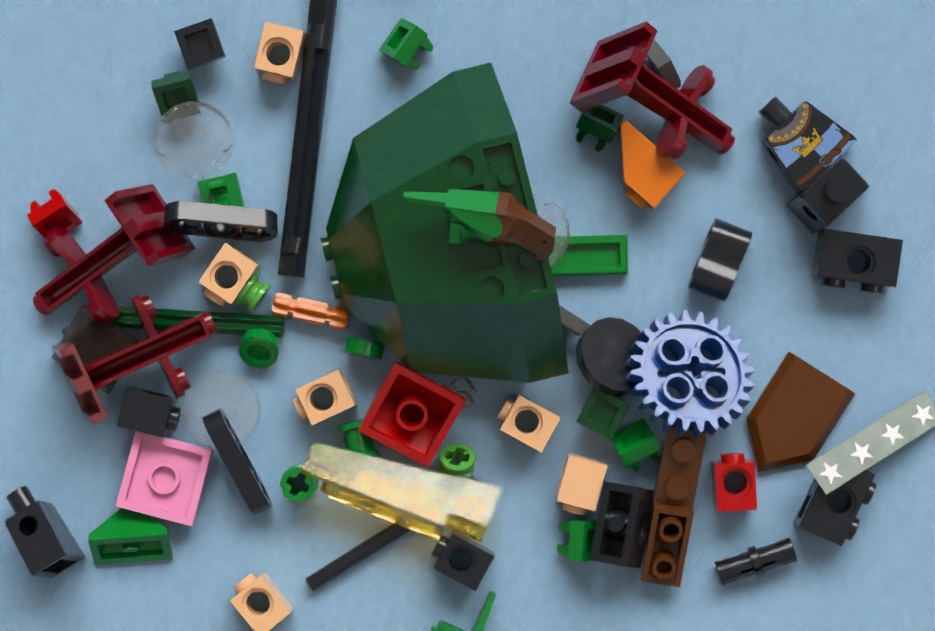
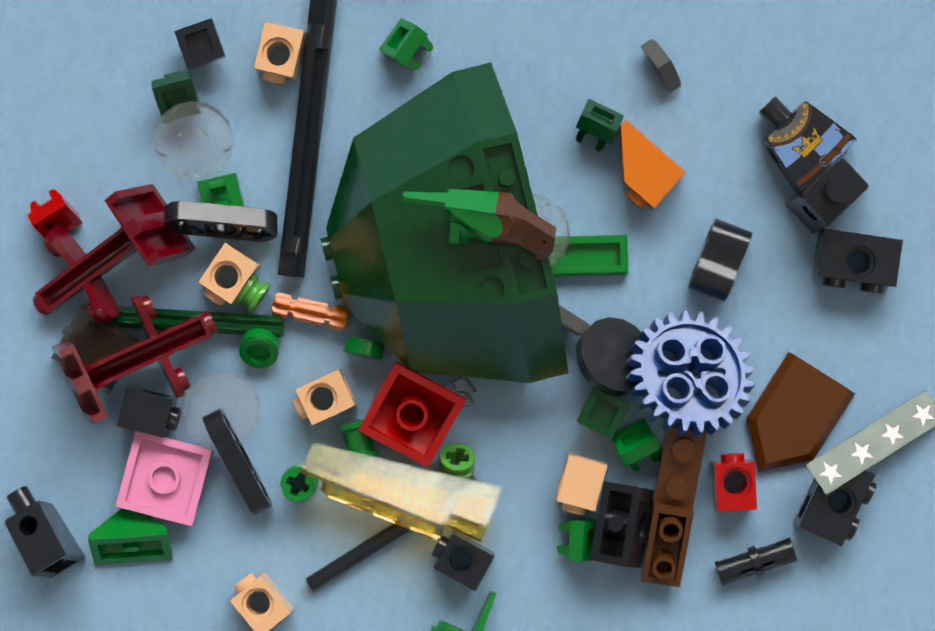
(540, 434): light nougat brick -> none
(620, 71): dark red piece -> none

